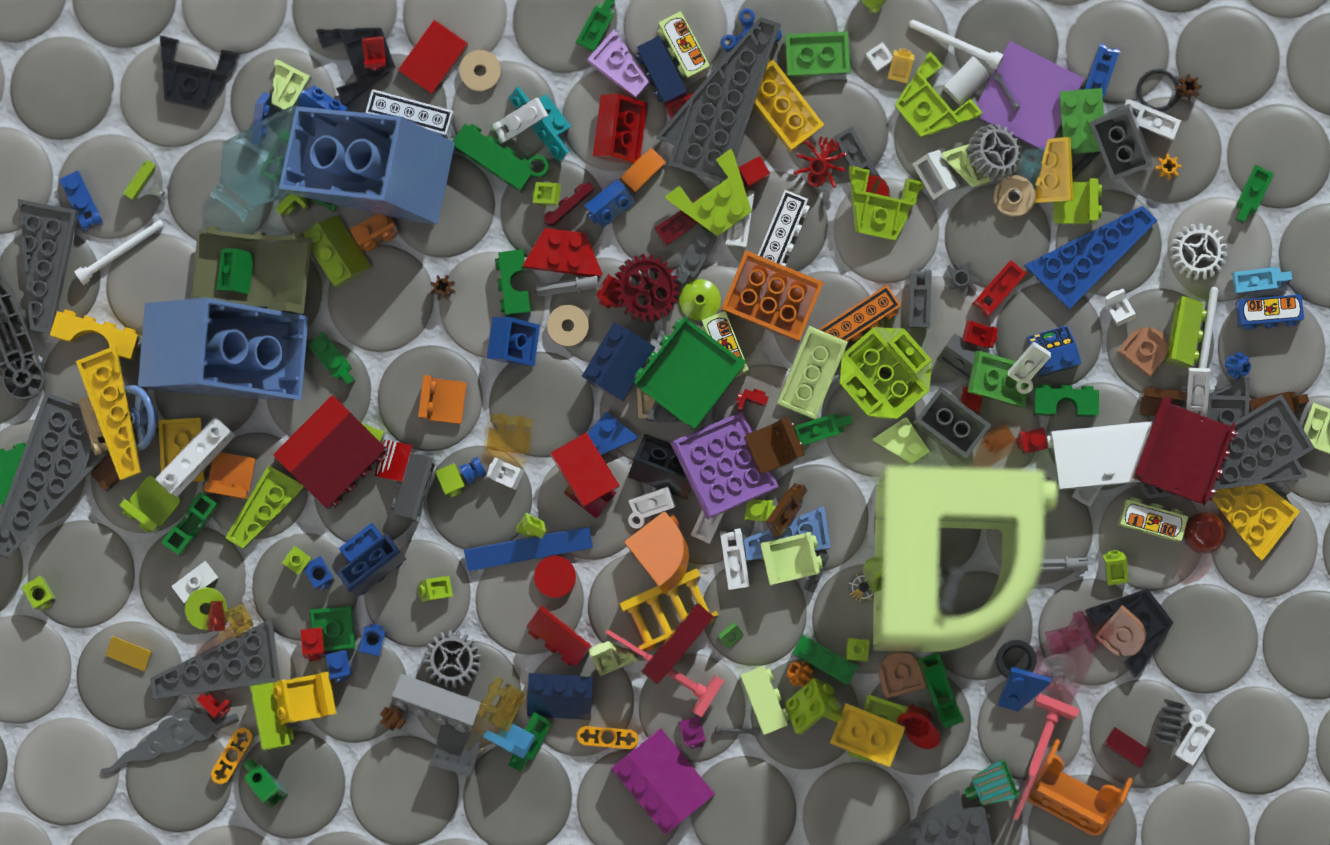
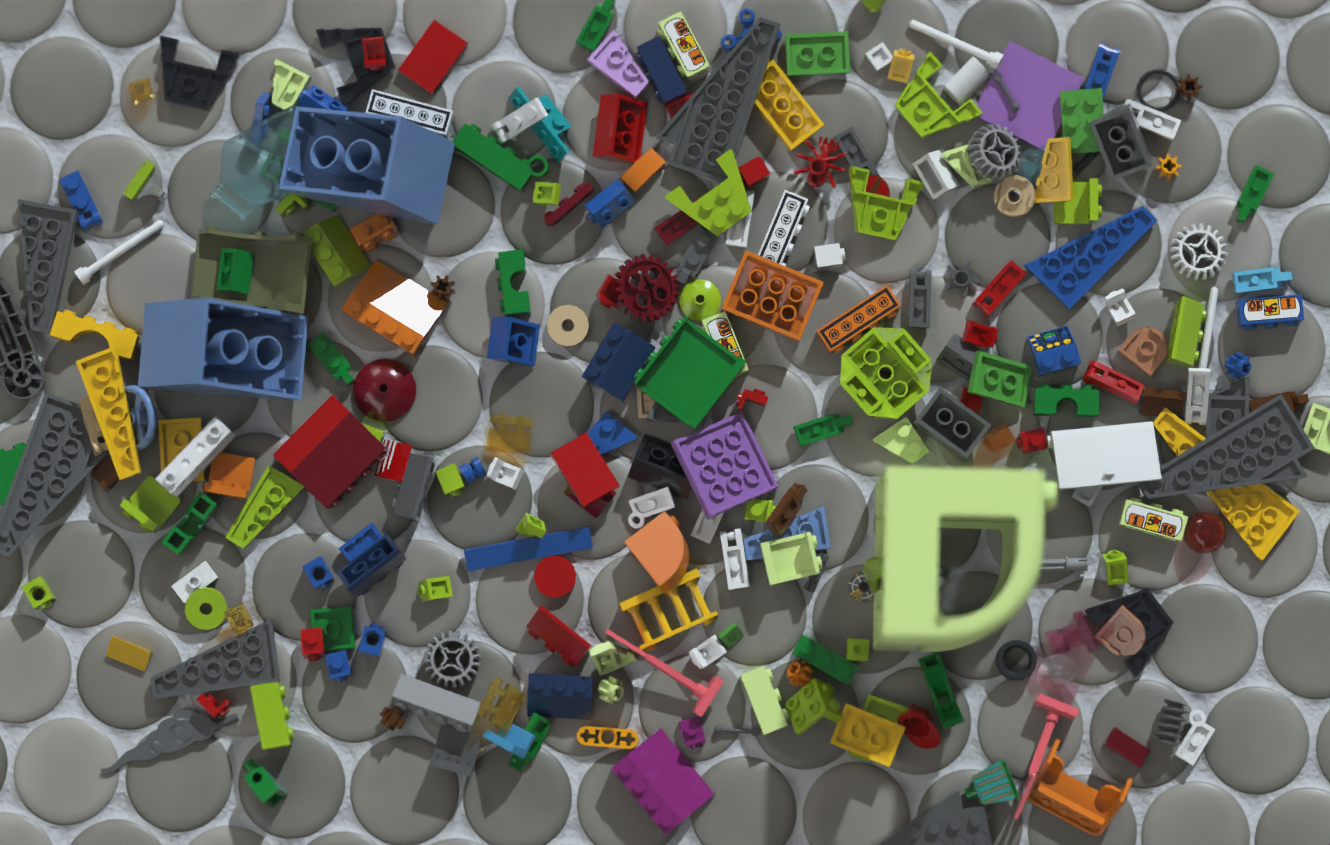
(141, 90): none -> clear yellow slope
(216, 617): clear red cone -> none
(228, 772): light orange beam -> none
(296, 560): lime bracket -> none
(304, 698): yellow panel -> none
(384, 405): none -> dark red dish
(394, 307): none -> orange slope
(442, 400): orange bracket -> none
(475, 59): tan tile -> none
(563, 253): red wing -> none
(567, 286): light grey axle -> none
(611, 690): none -> yellowish green gear
(677, 643): dark red slope -> none
(707, 652): none -> white bracket
(774, 445): reddish brown bracket -> none
(812, 372): yellowish green tile -> none
(829, 256): none -> white brick
(900, 674): nougat tile -> none
(1021, 688): blue wing -> none
(1028, 366): white hinge -> none
(1113, 382): none -> red plate
(1184, 453): dark red panel -> none

